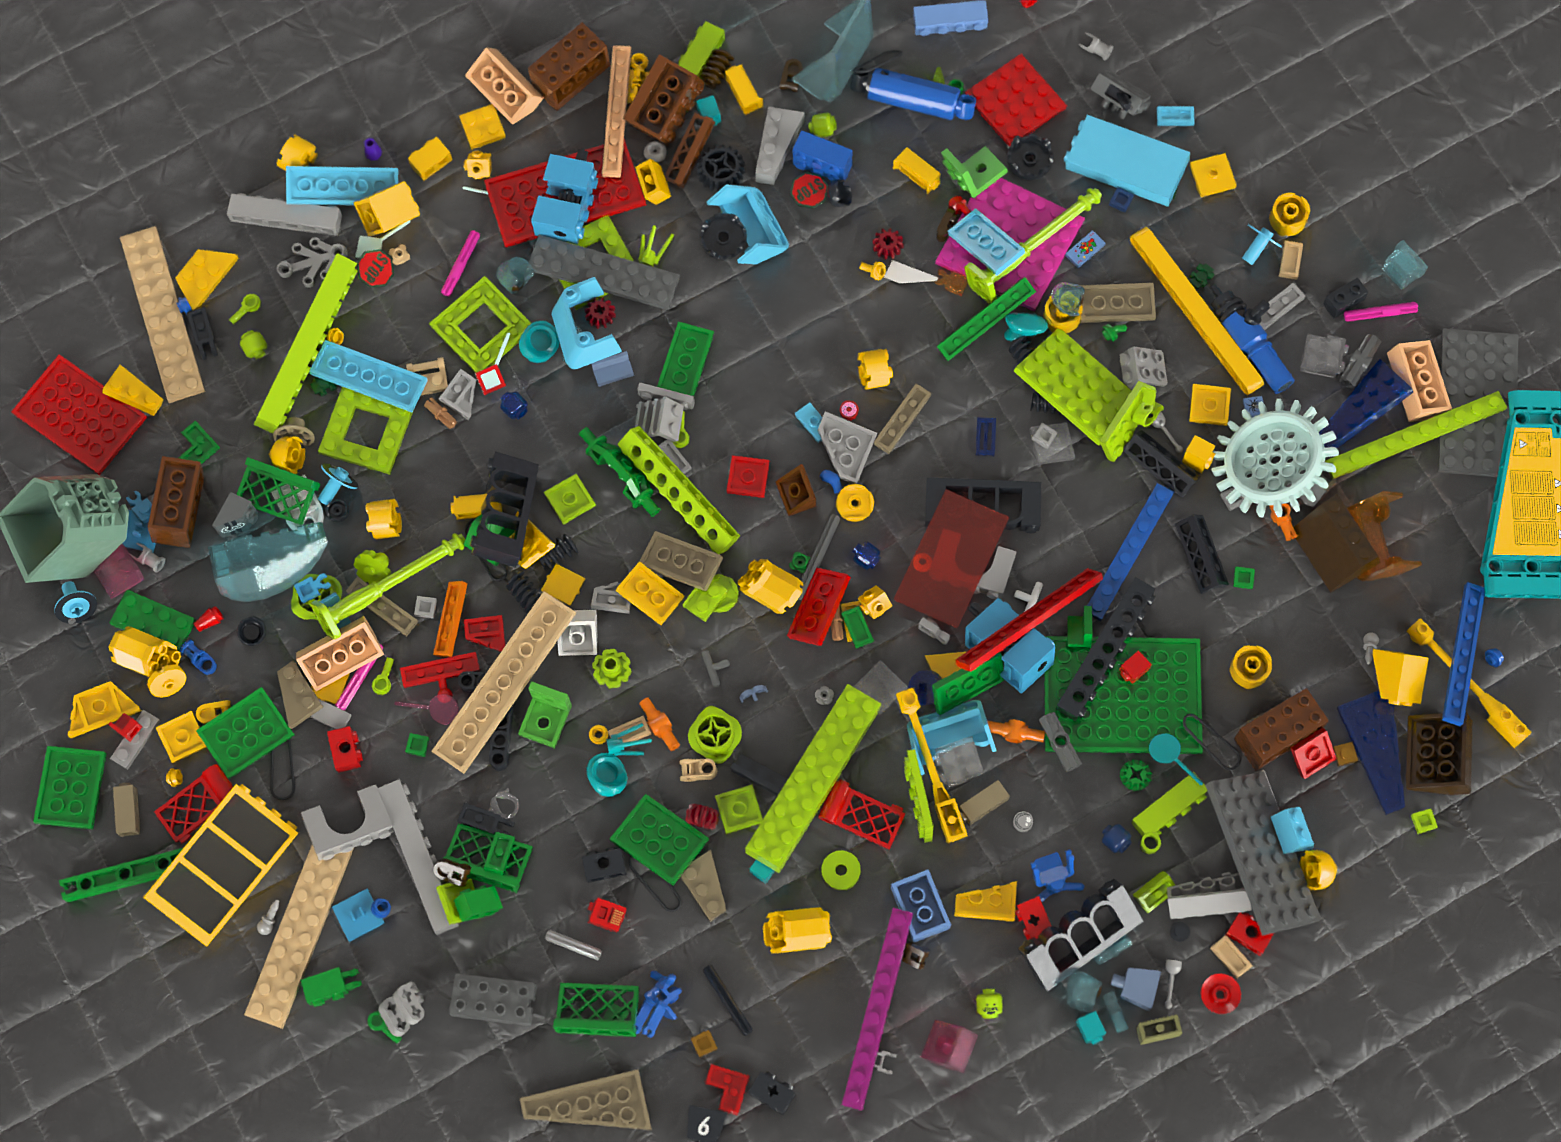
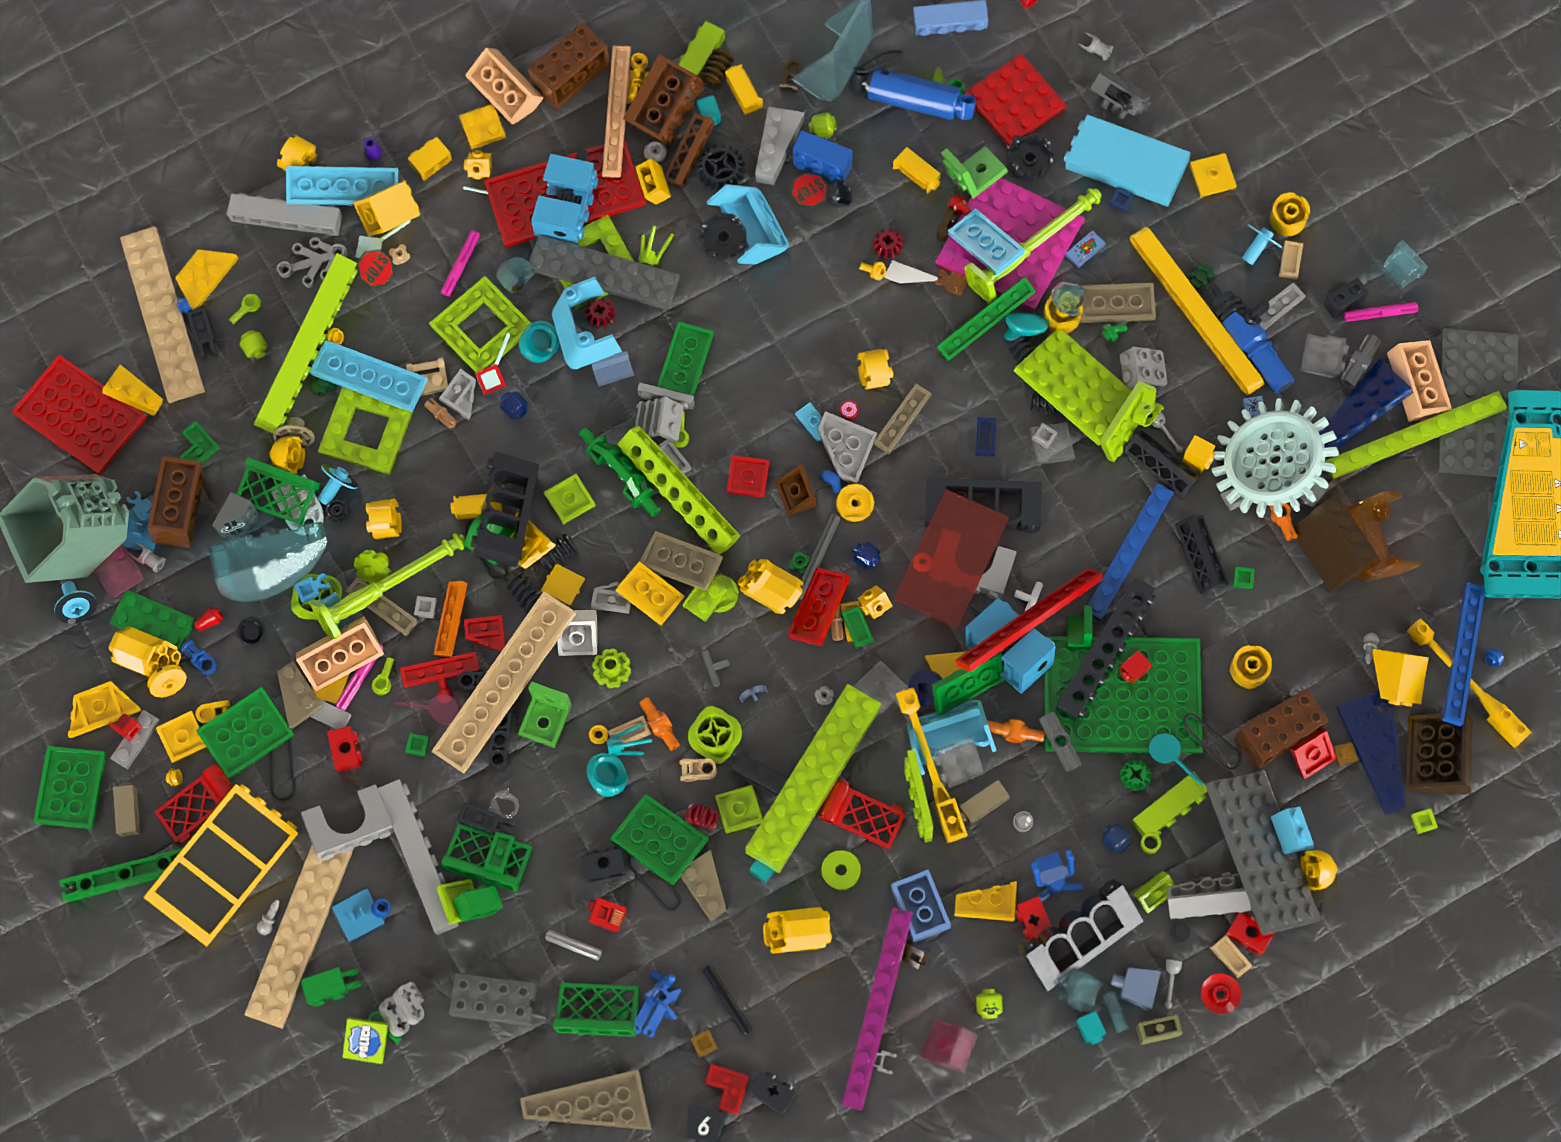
(365, 1040): none -> tile
(445, 869): plate -> none
(930, 627): light grey plate -> none
(1113, 950): clear light blue axle -> none
(1175, 115): medium azure plate -> none
(1209, 404): yellow plate -> none

